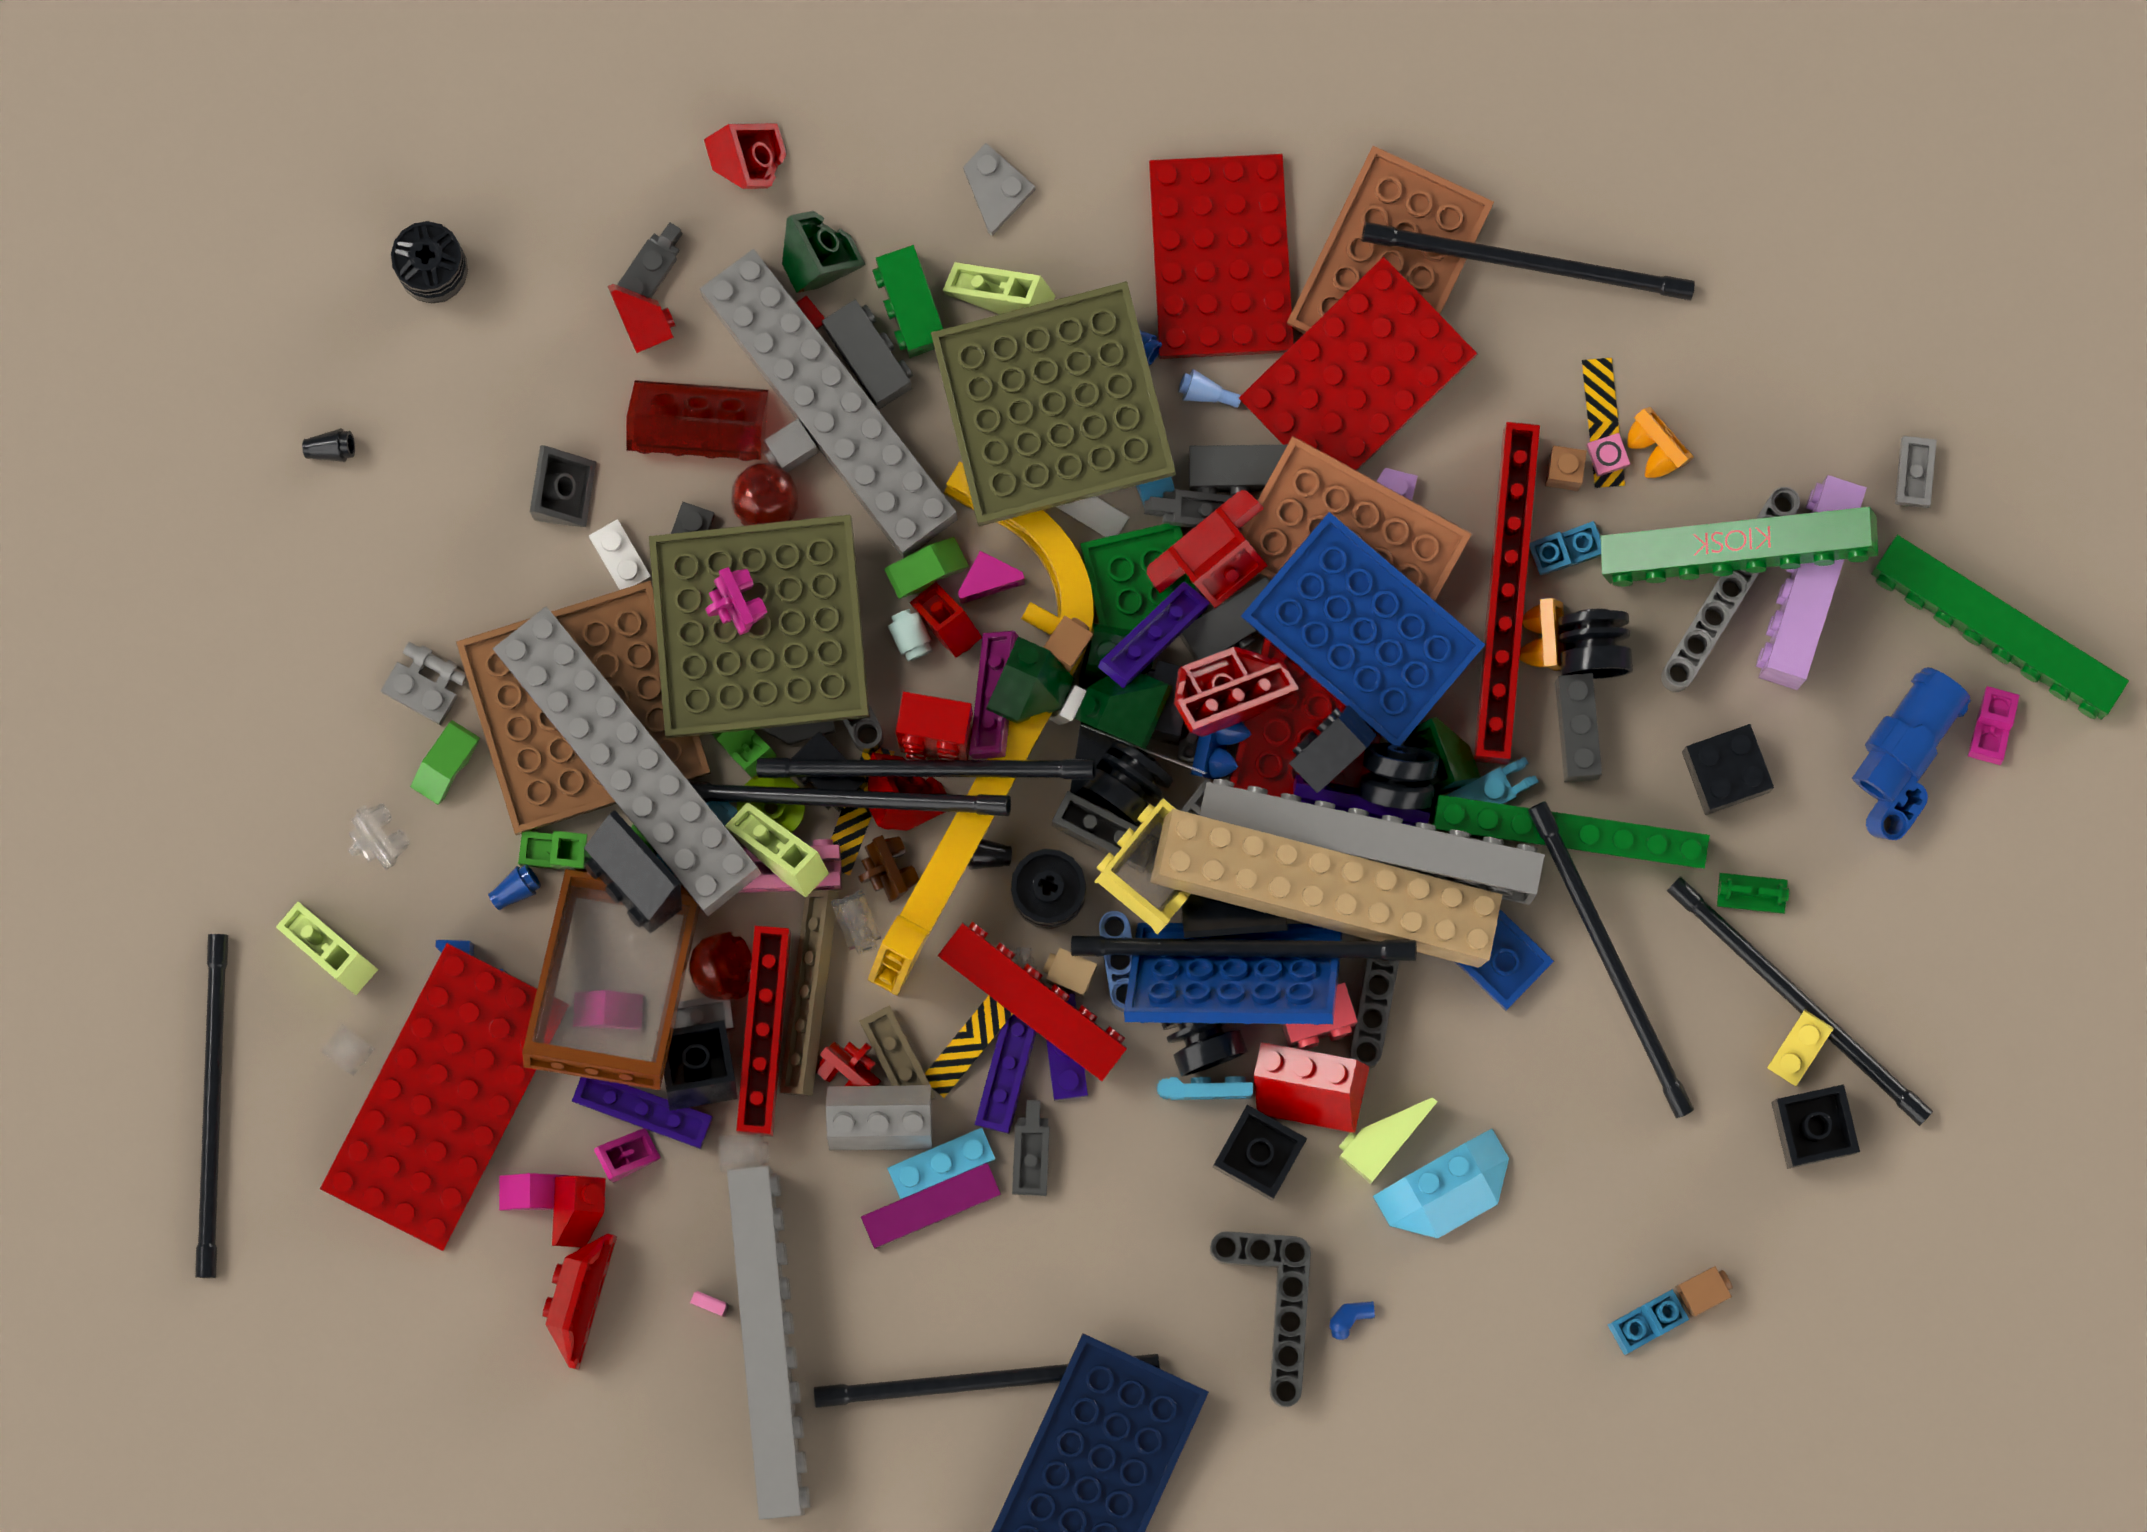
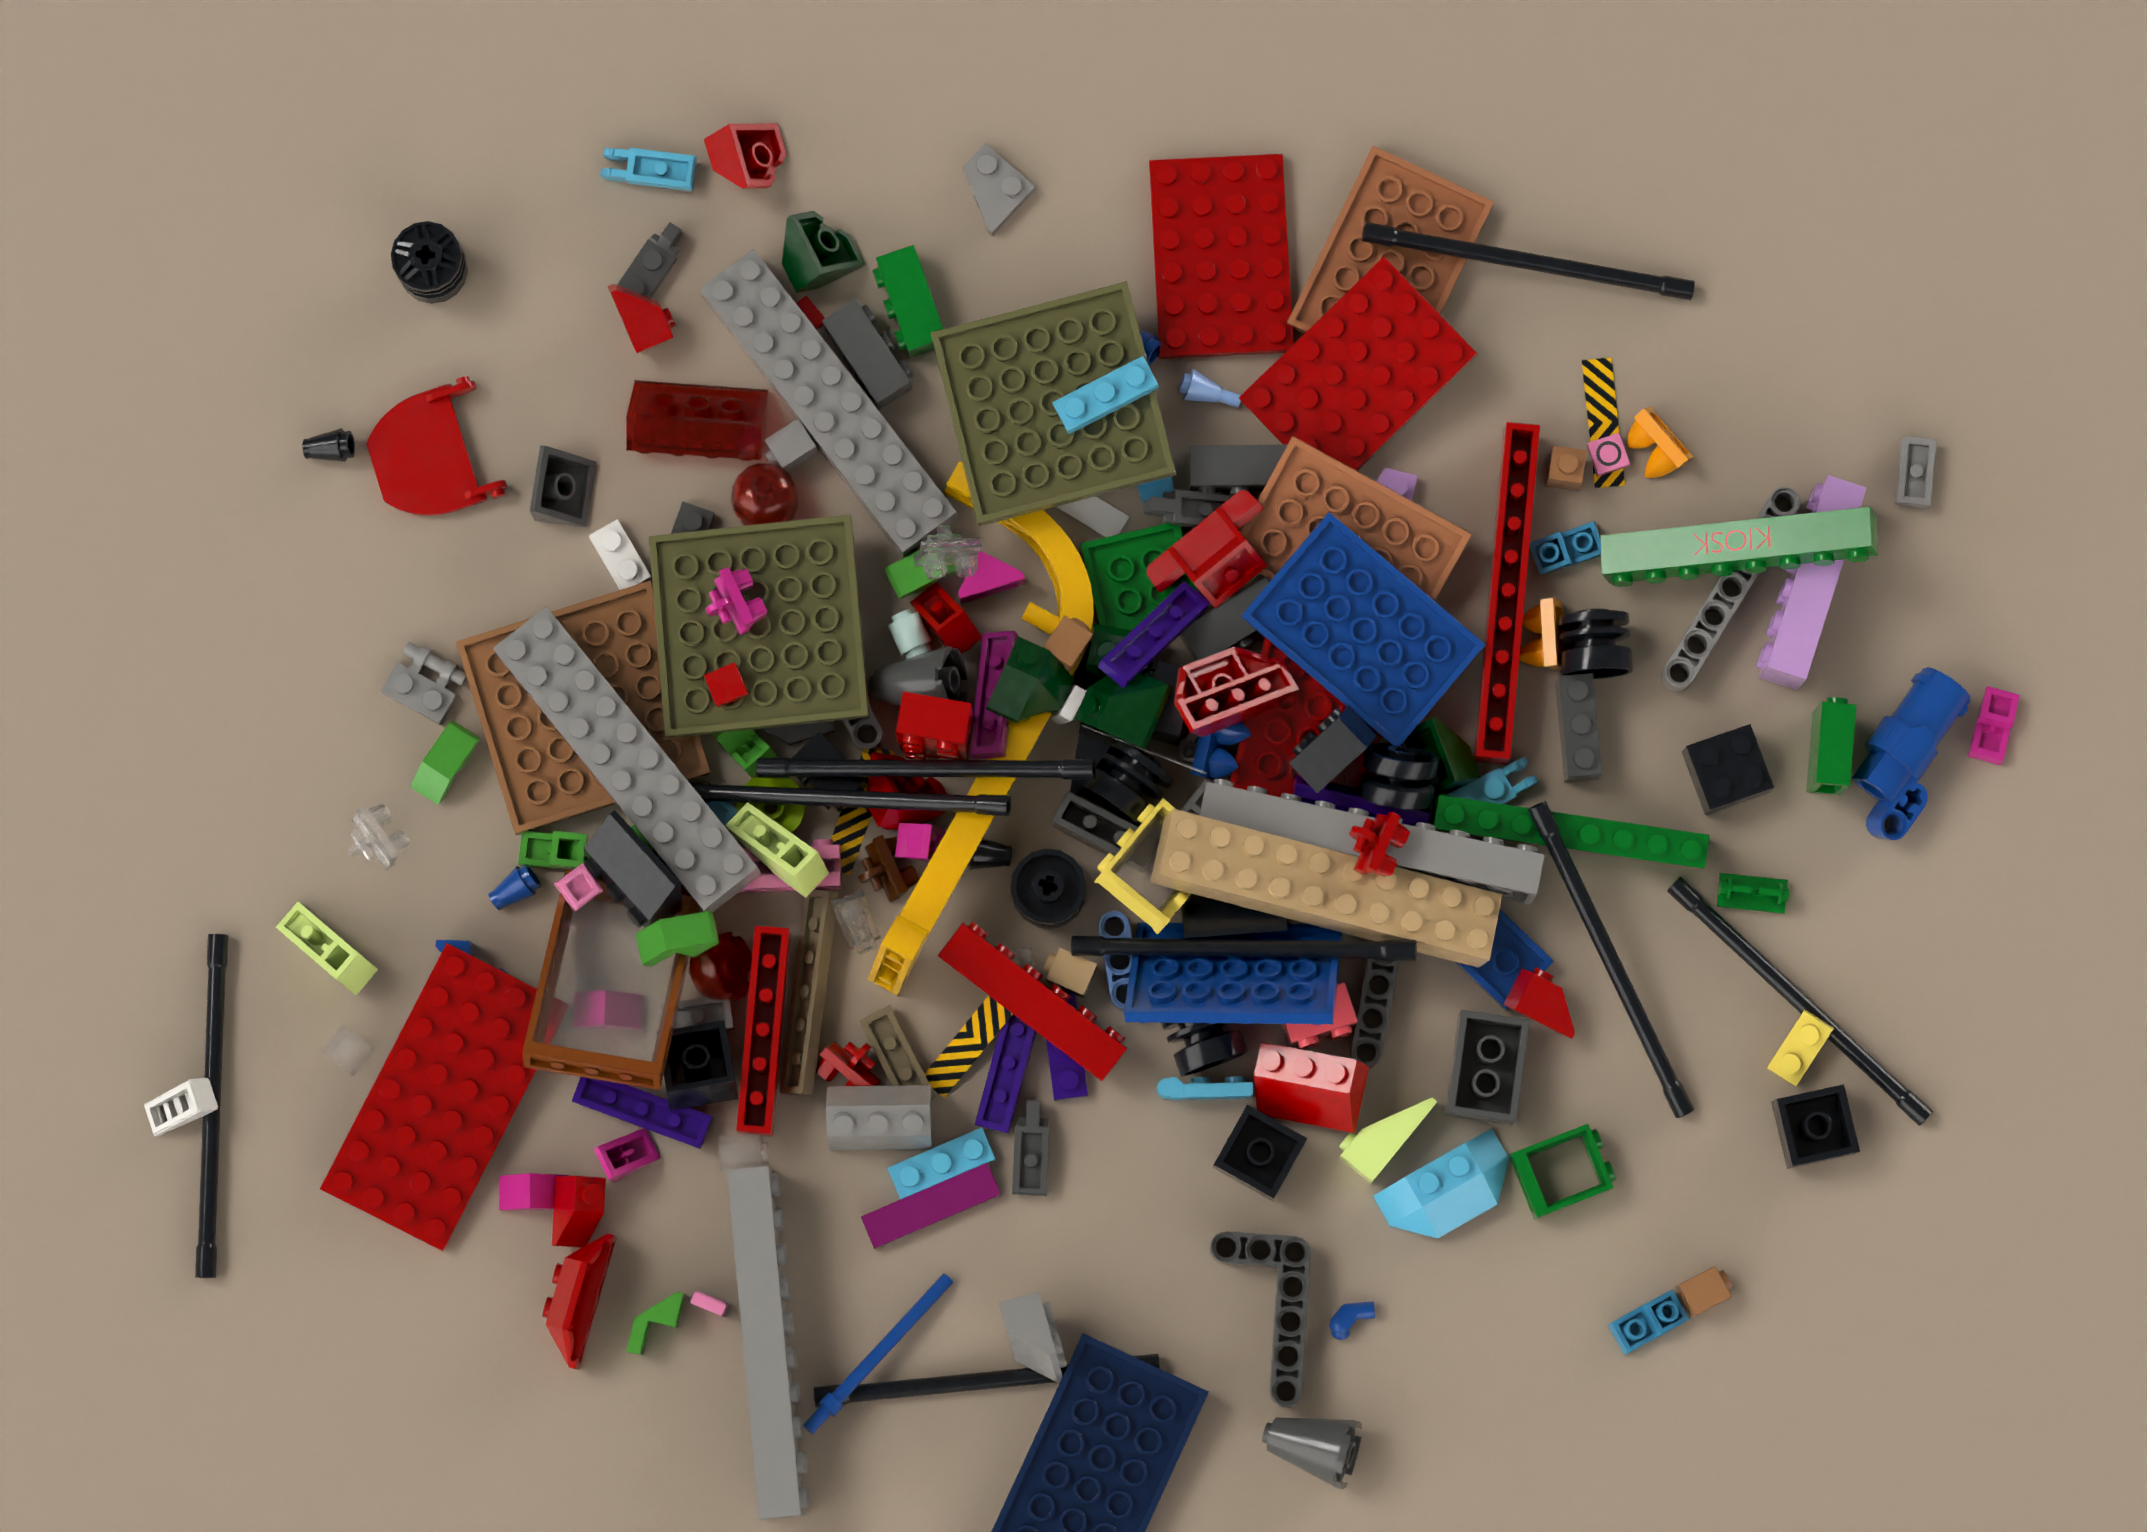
(199, 1099): none -> white slope
(424, 457): none -> red piece
(578, 887): none -> bright pink tile
(652, 168): none -> medium azure hinge
(665, 1312): none -> bright green slope
(679, 934): none -> bright green slope
(726, 685): none -> red tile
(832, 1403): none -> blue bar
(918, 841): none -> dark pink slope
(929, 674): none -> dark grey cone
(946, 550): none -> clear hips
(996, 288): yellowish green slope -> none
(1034, 1335): none -> light grey slope
(1105, 395): none -> medium azure plate
(1316, 1445): none -> dark grey cone
(1374, 841): none -> red hips
(1487, 1067): none -> dark grey brick
(1528, 1181): none -> green window
(1541, 1001): none -> red slope
(1831, 747): none -> green brick
(1999, 627): green brick -> none

